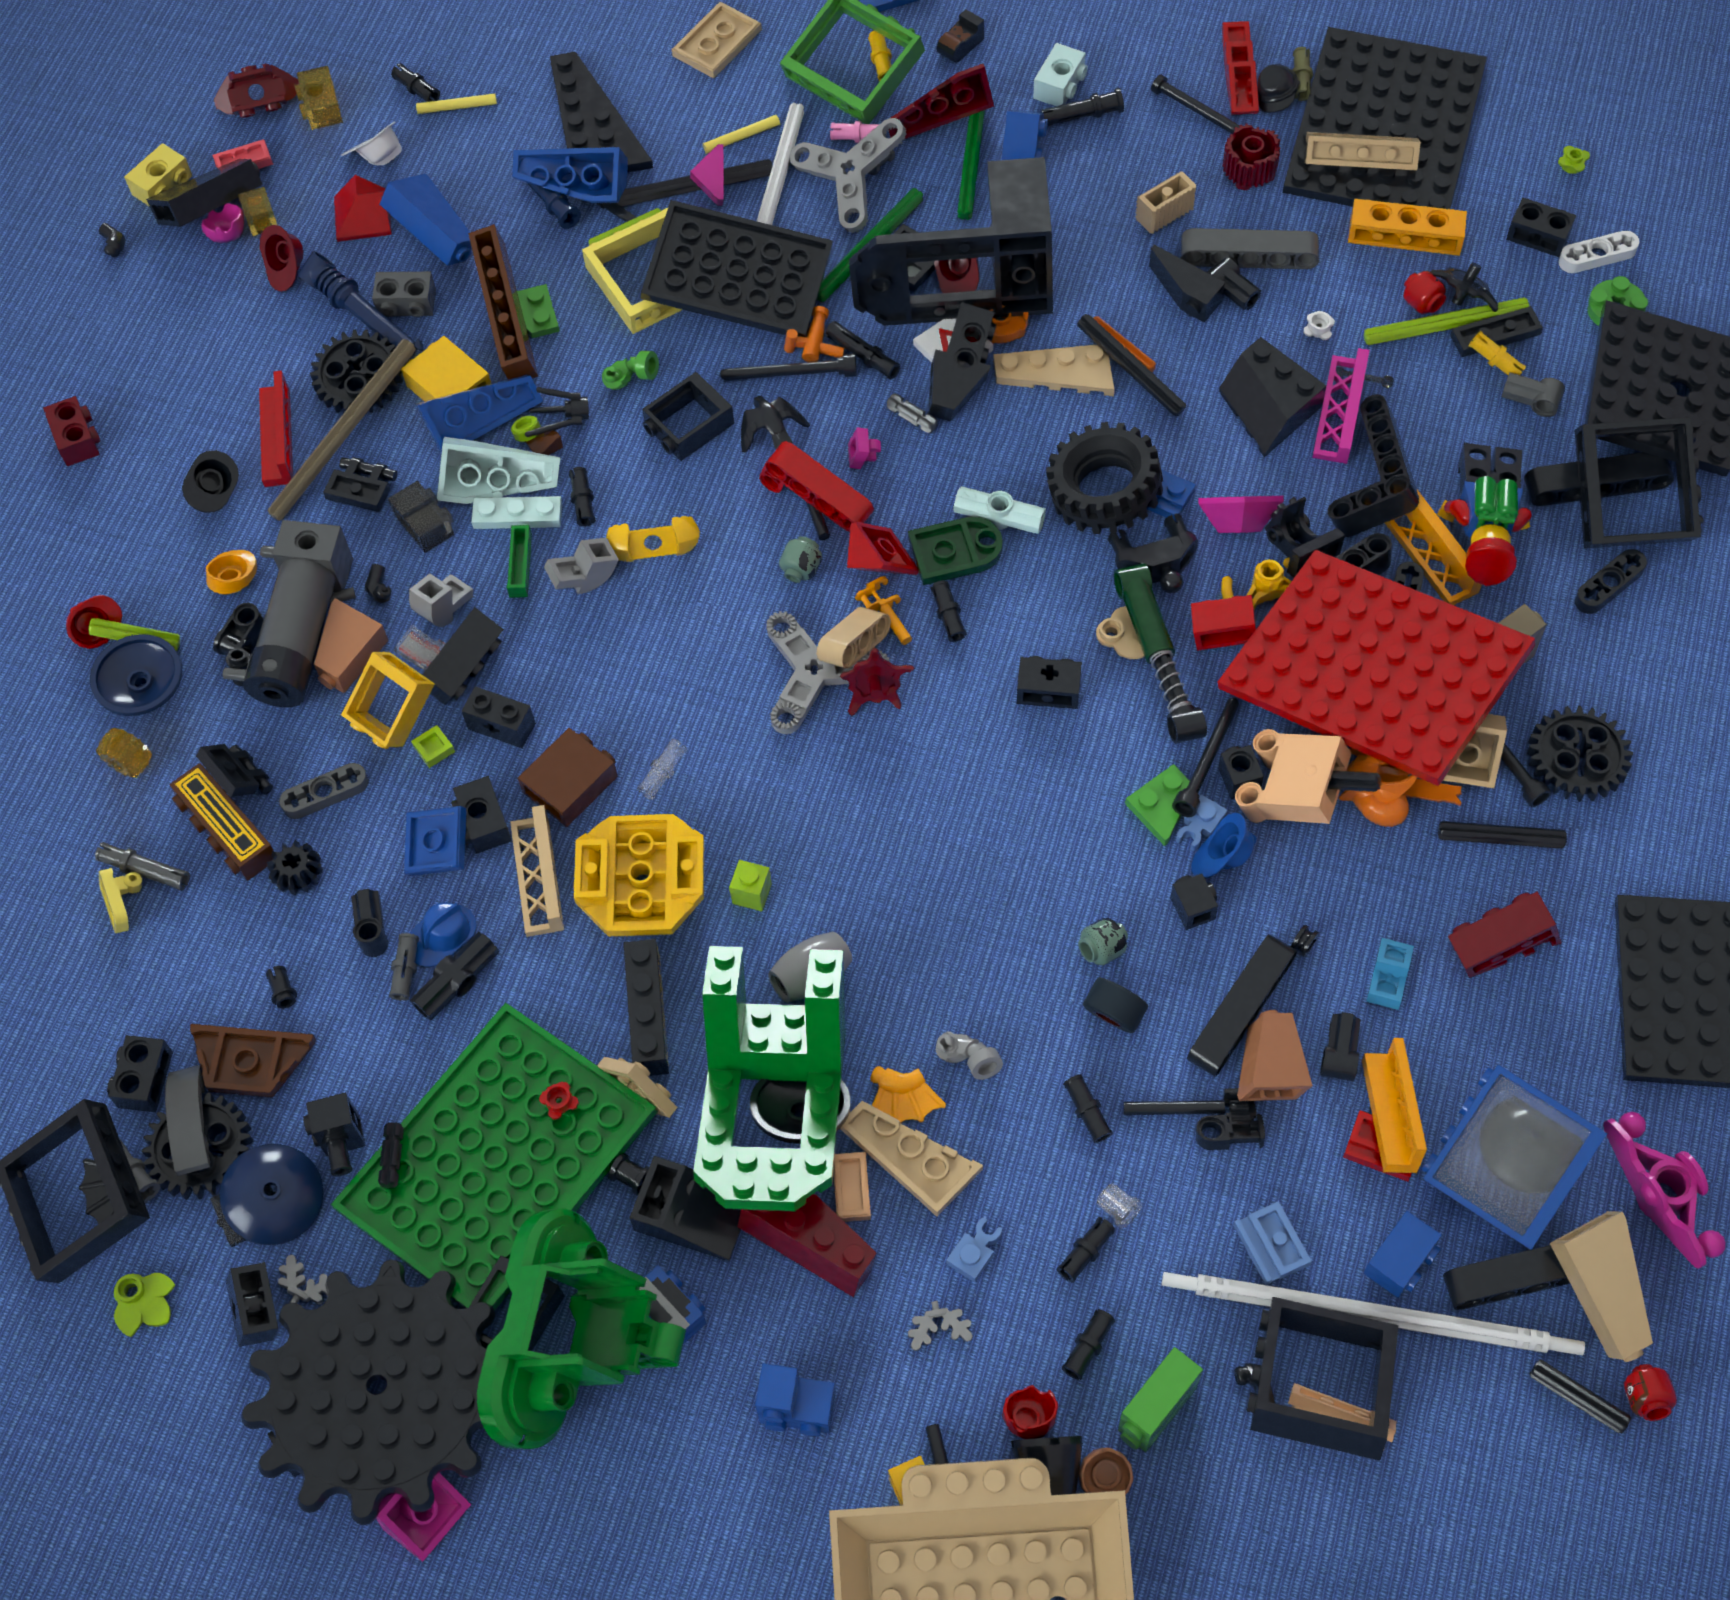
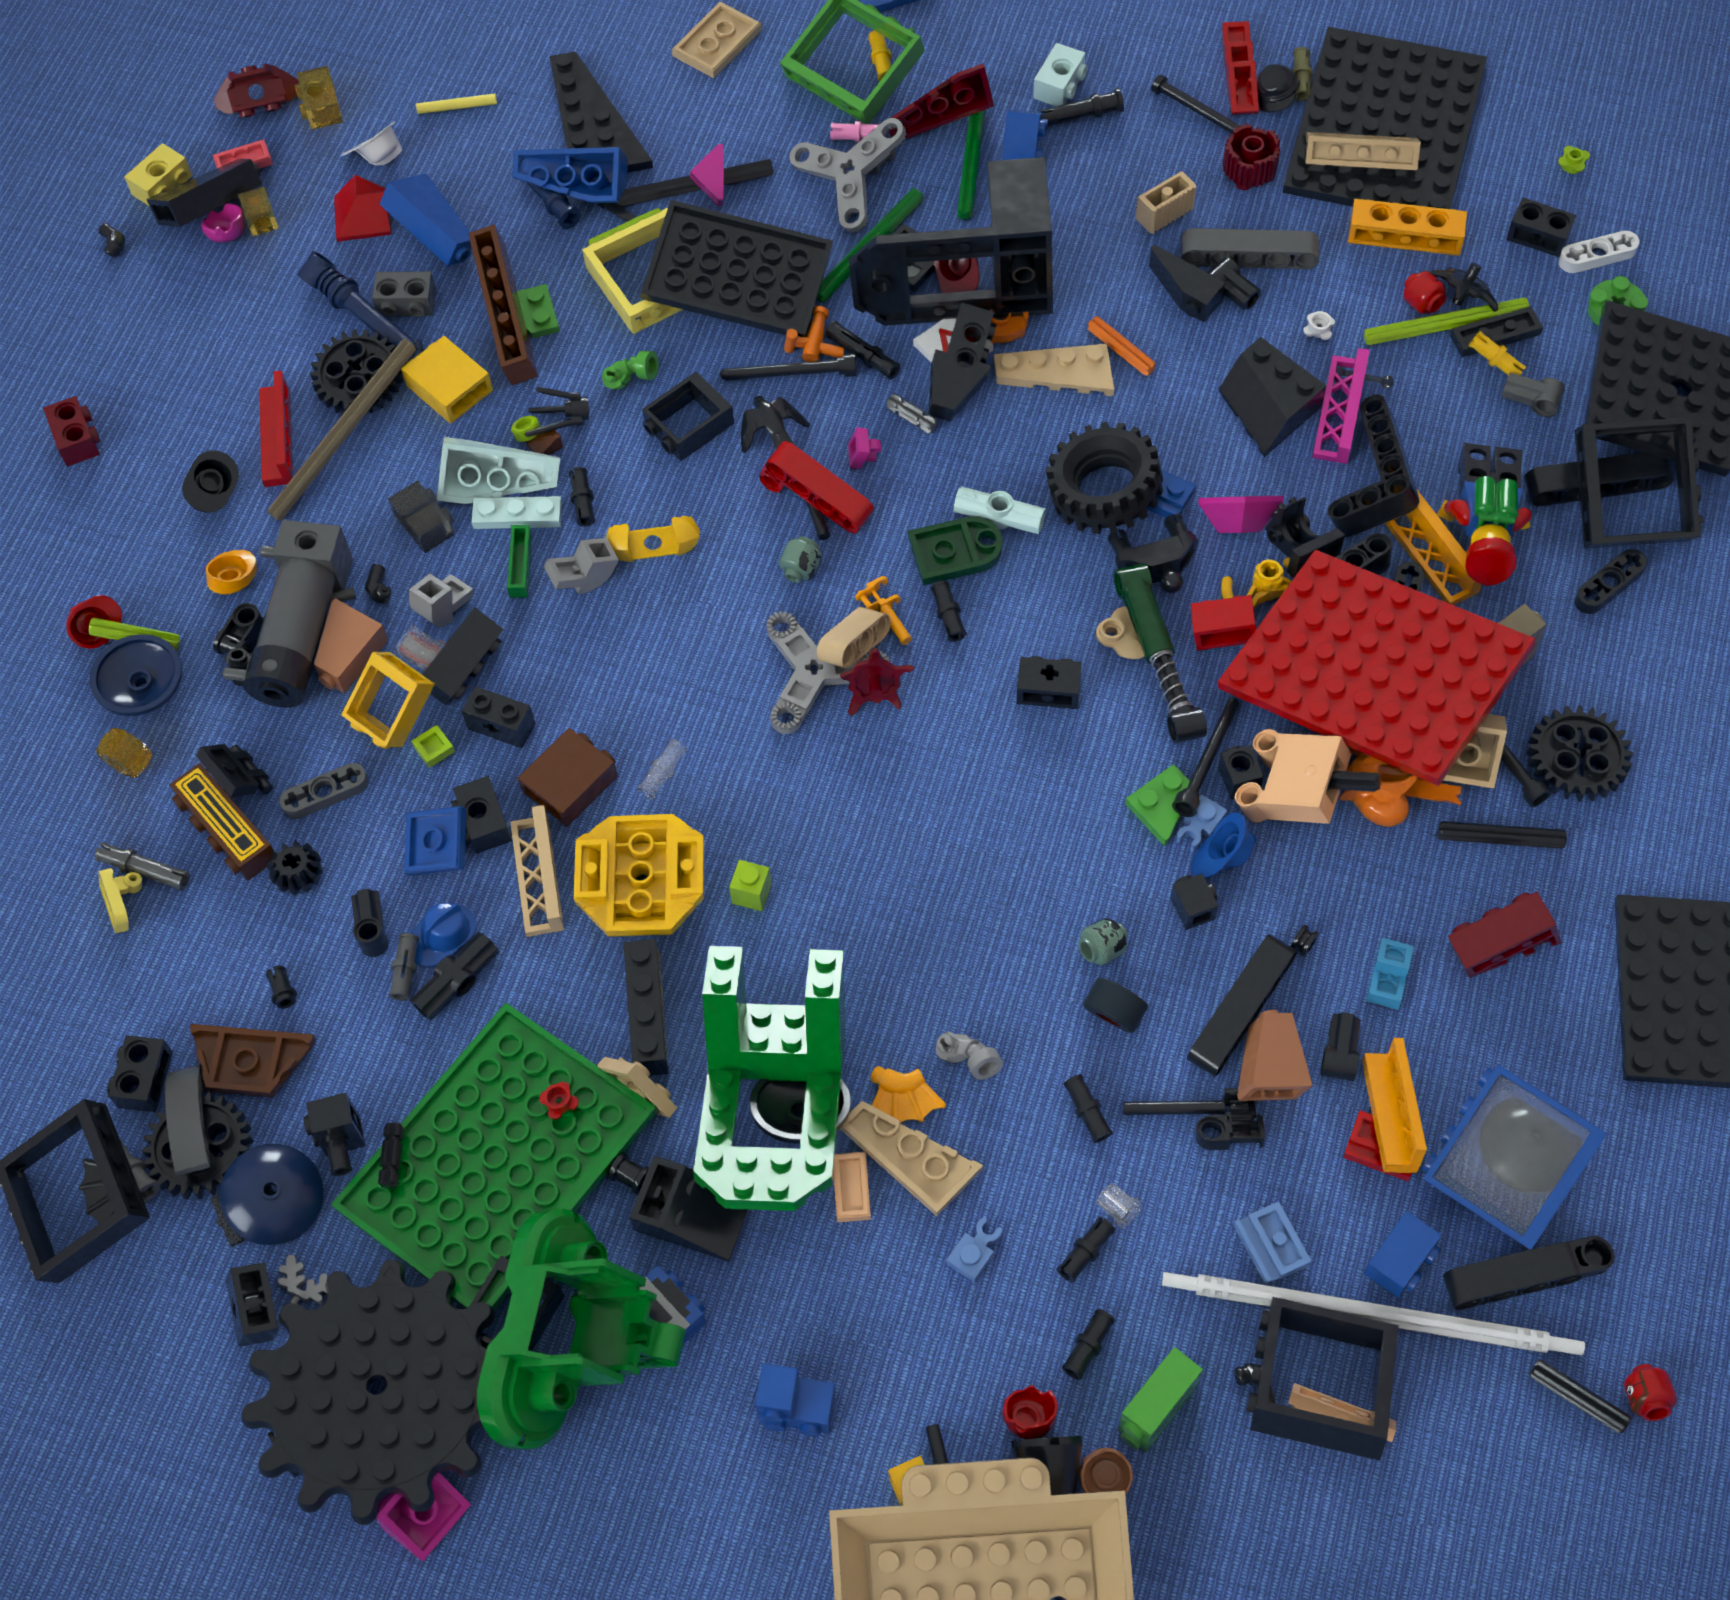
(146, 1305): lime plate -> none
(281, 256): dark red piece -> none
(358, 490): black plate -> none
(415, 83): black pin -> none
(478, 410): blue wing -> none
(742, 133): light yellow piece -> none
(781, 164): white axle -> none
(790, 971): light grey piece -> none
(815, 1240): dark red wedge -> none
(878, 550): red slope -> none
(949, 1318): light grey animal -> none
(962, 37): black leg -> none
(1131, 365): black axle -> none
(1607, 1283): tan slope -> none
(1681, 1174): dark pink piece -> none

